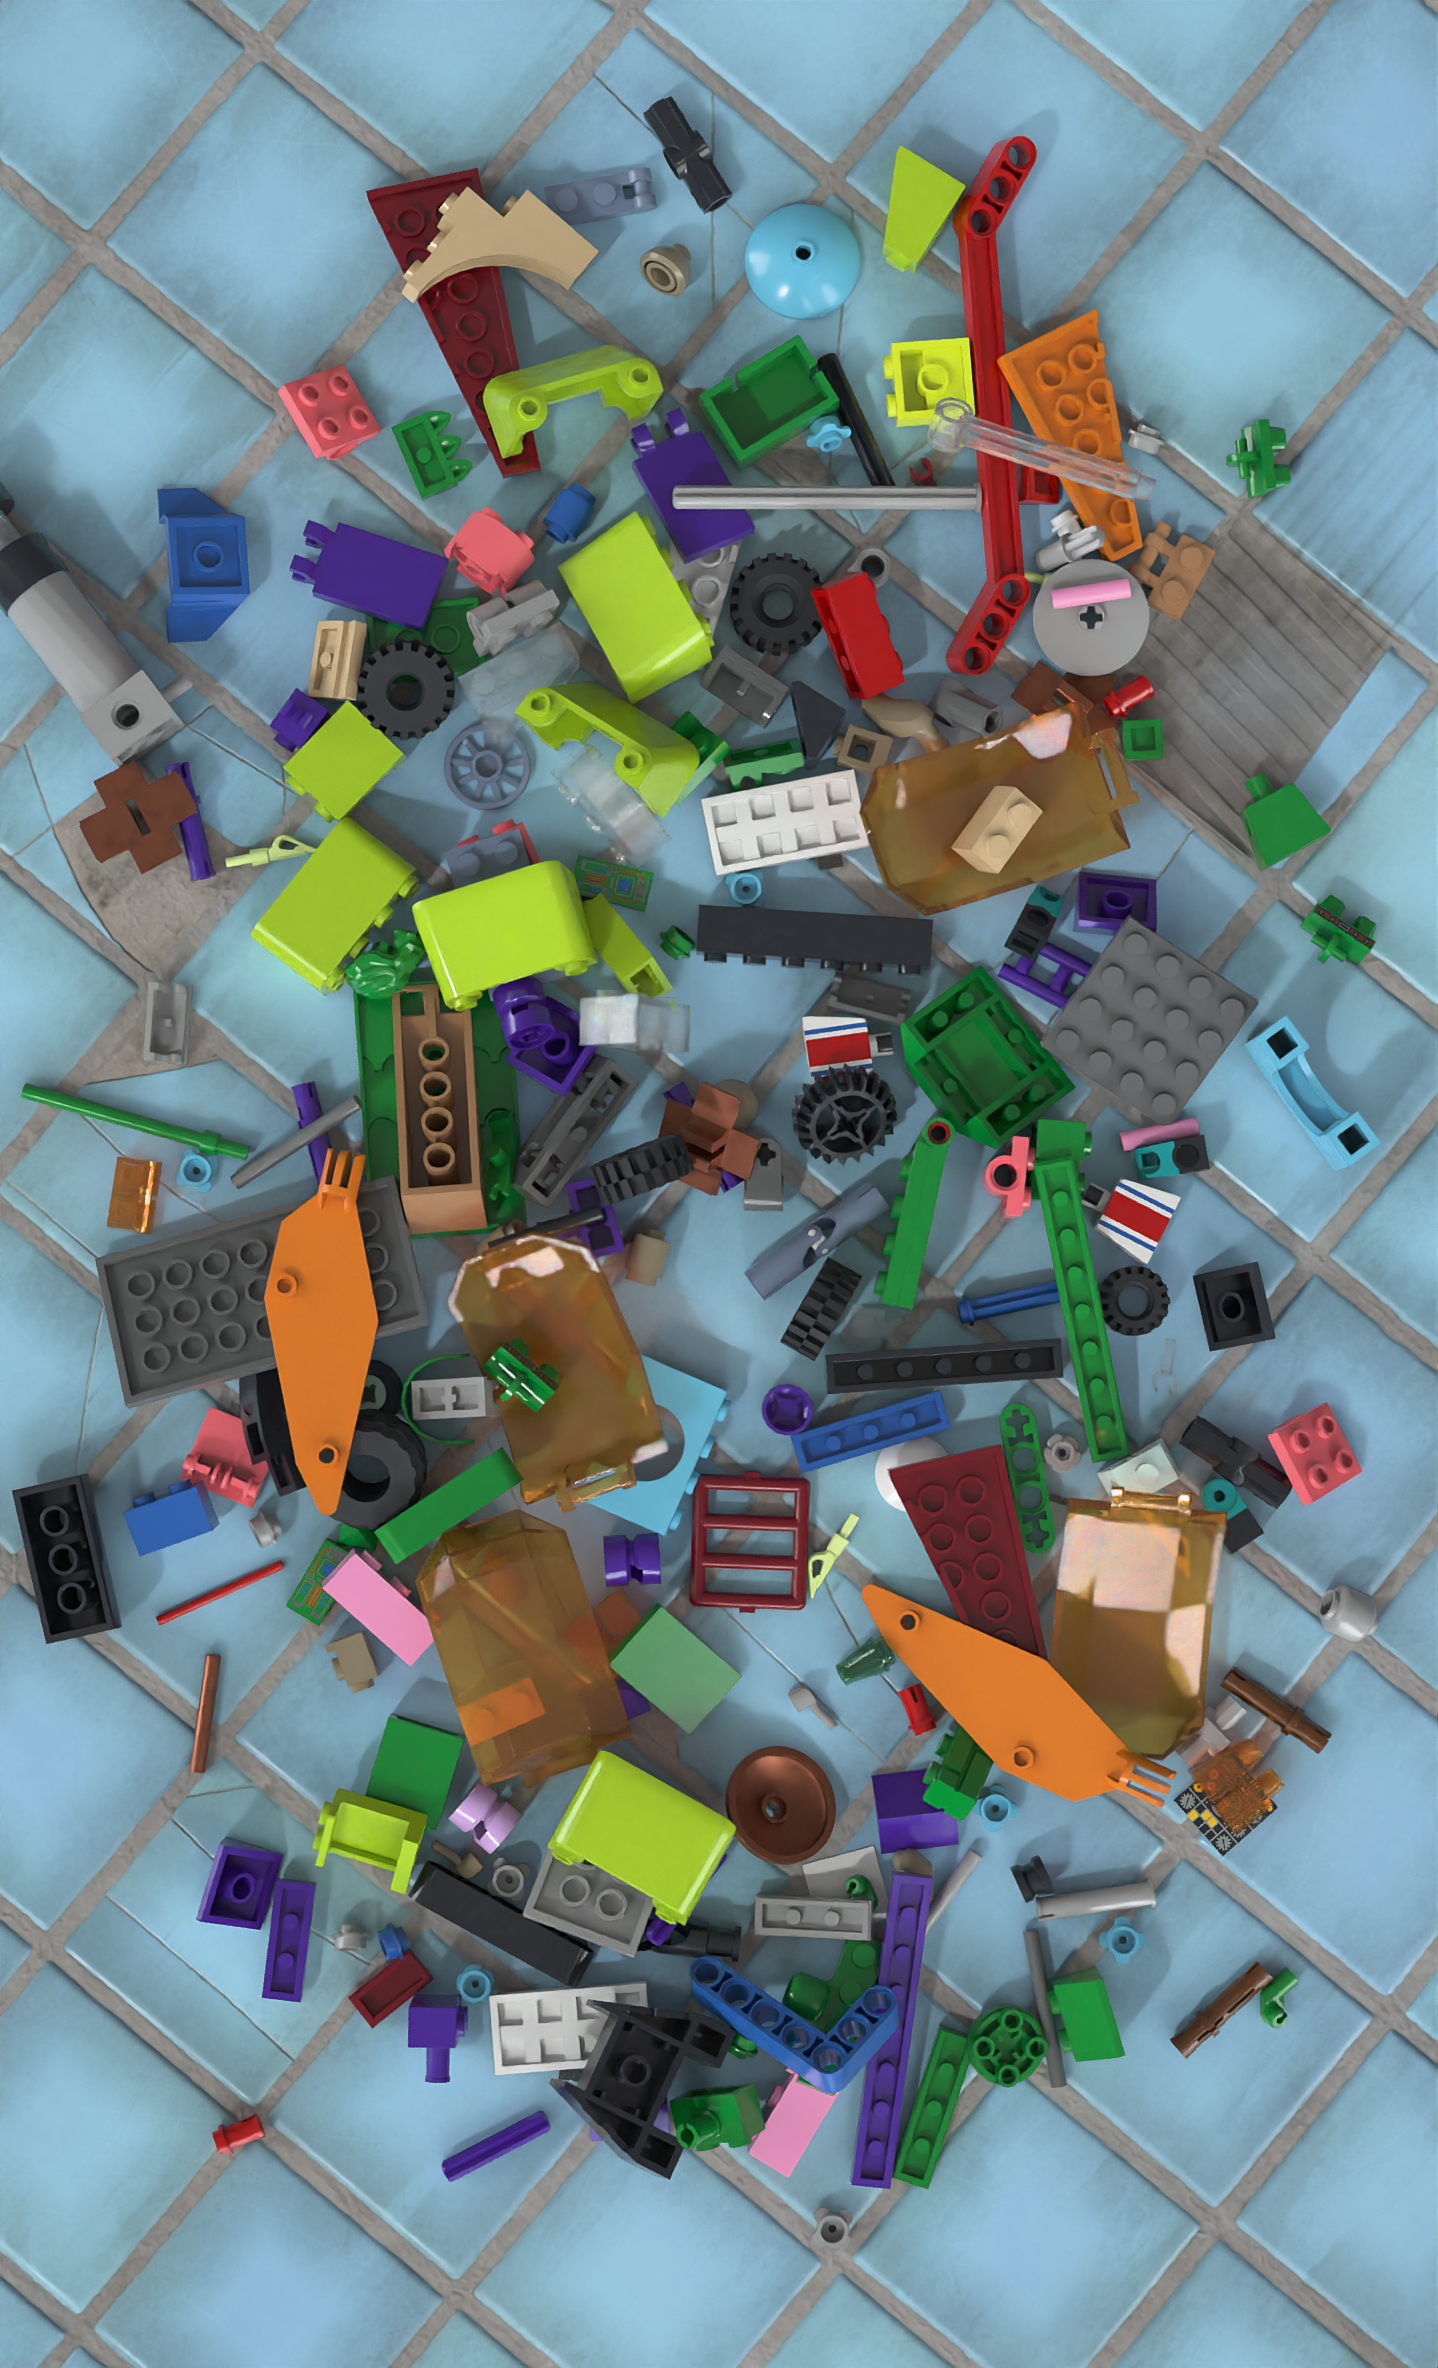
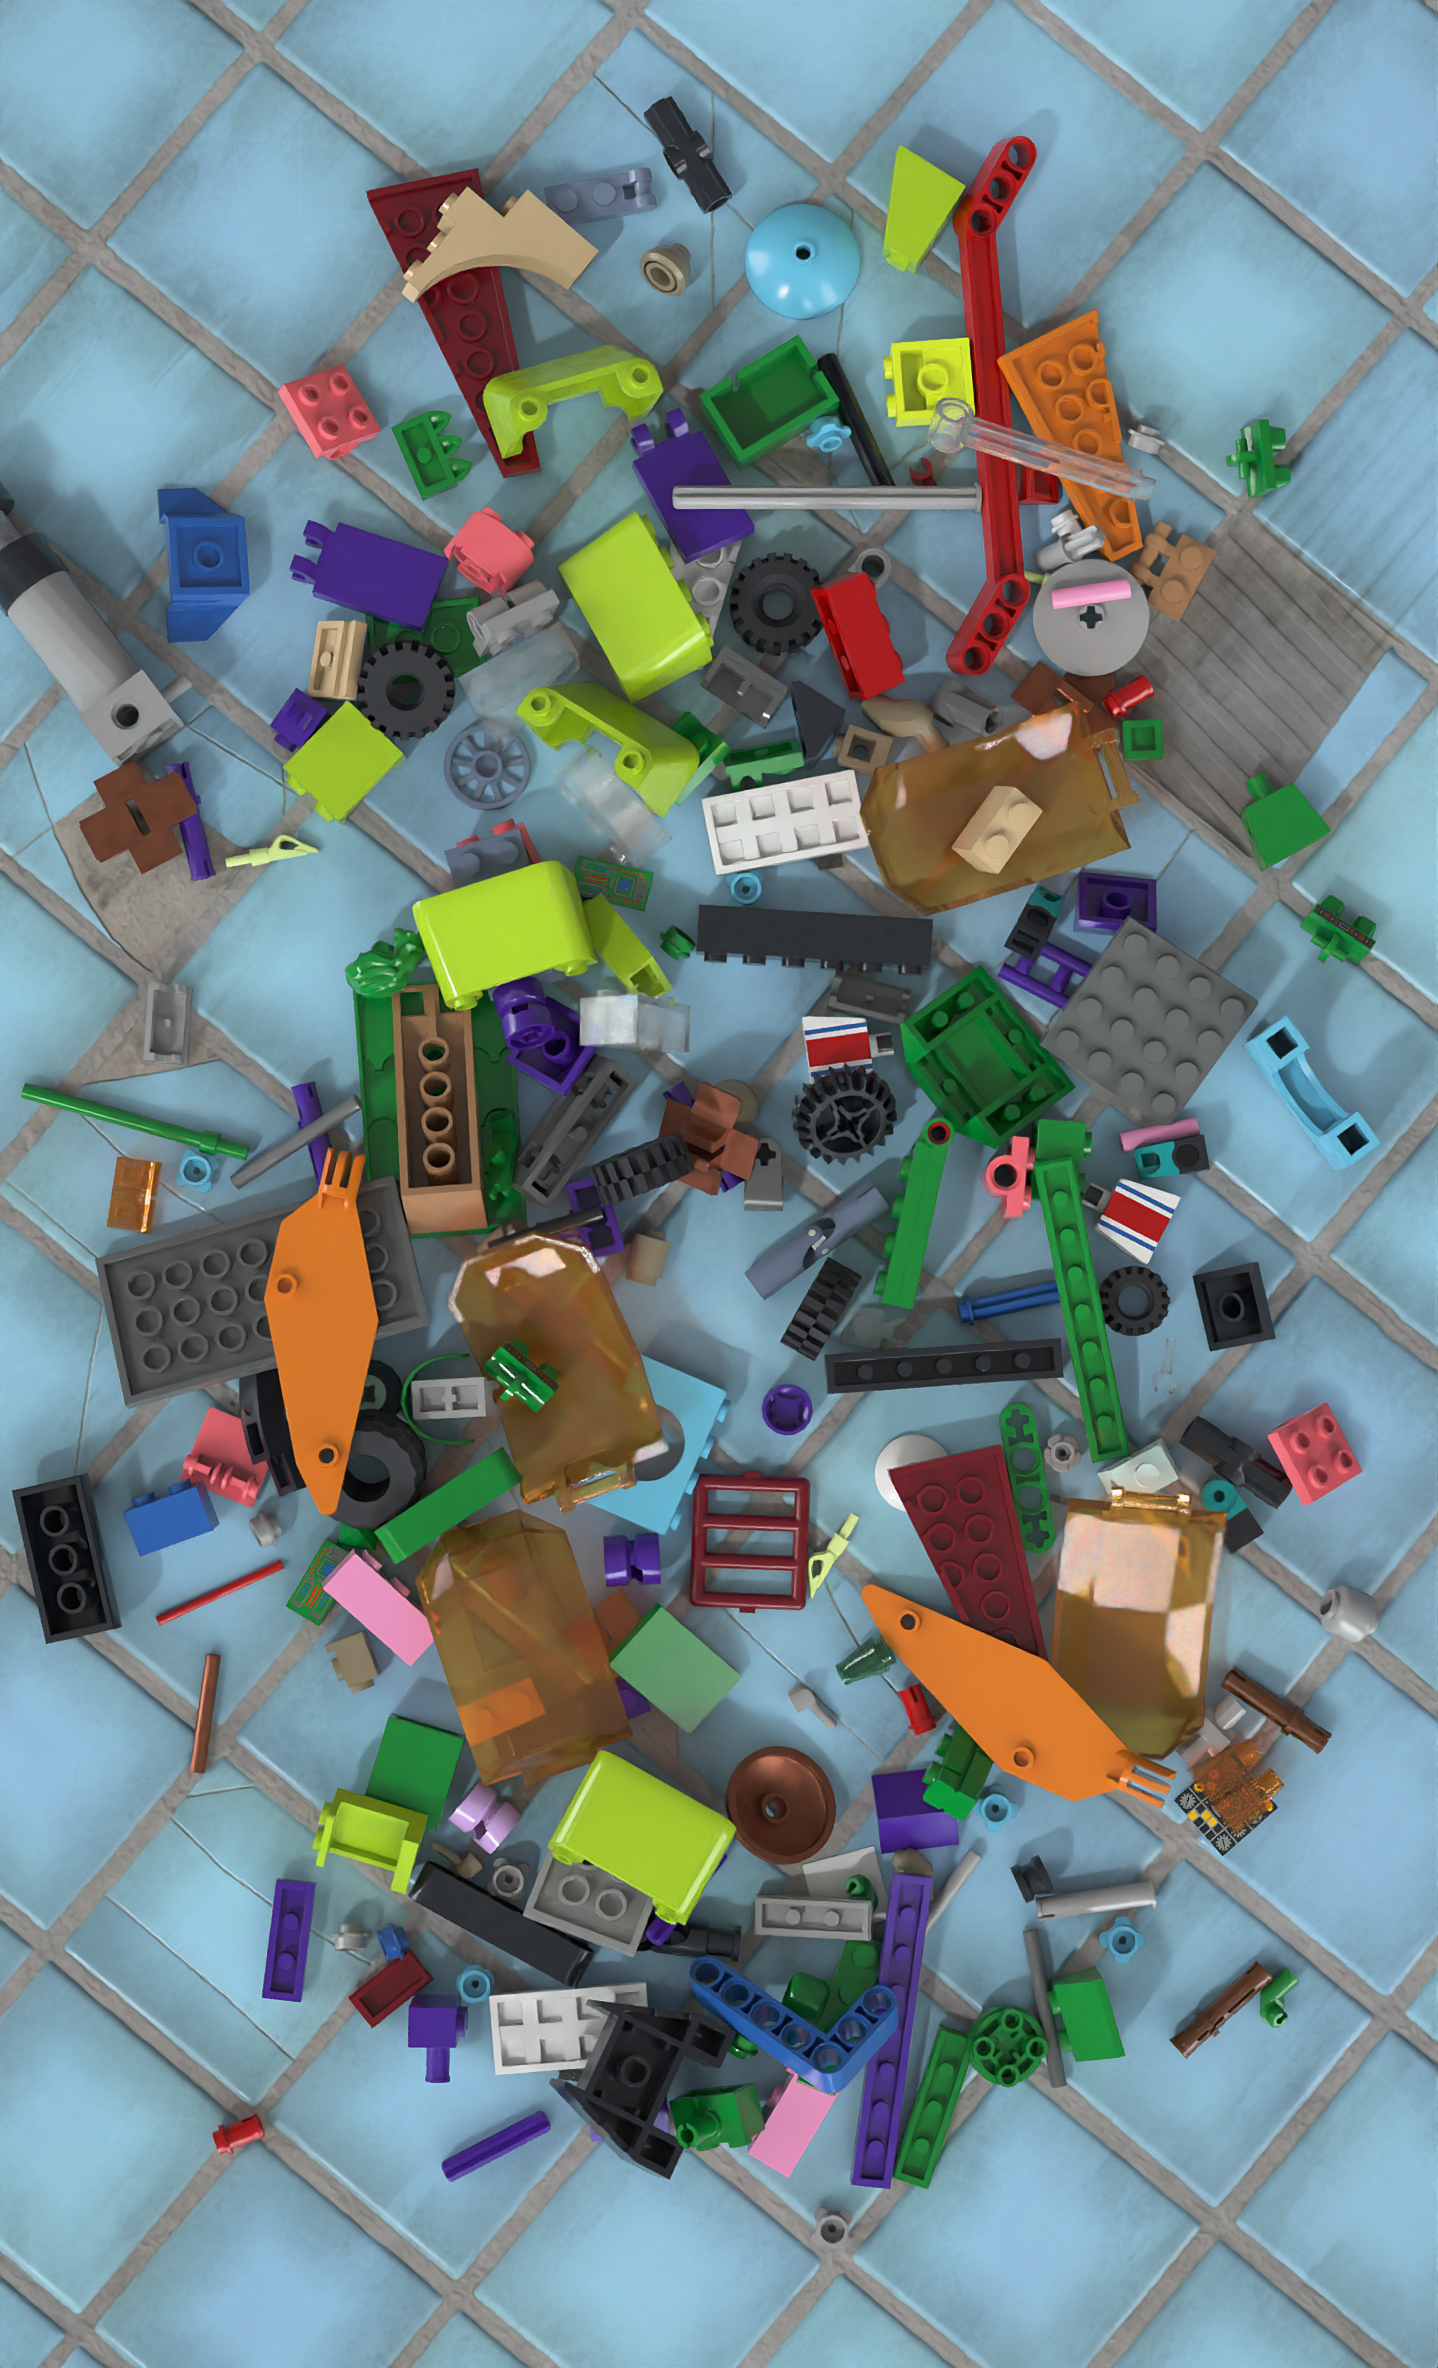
(239, 1885): dark purple slope -> none
(336, 905): lime windscreen -> none
(569, 514): blue brick -> none
(870, 1431): blue plate -> none

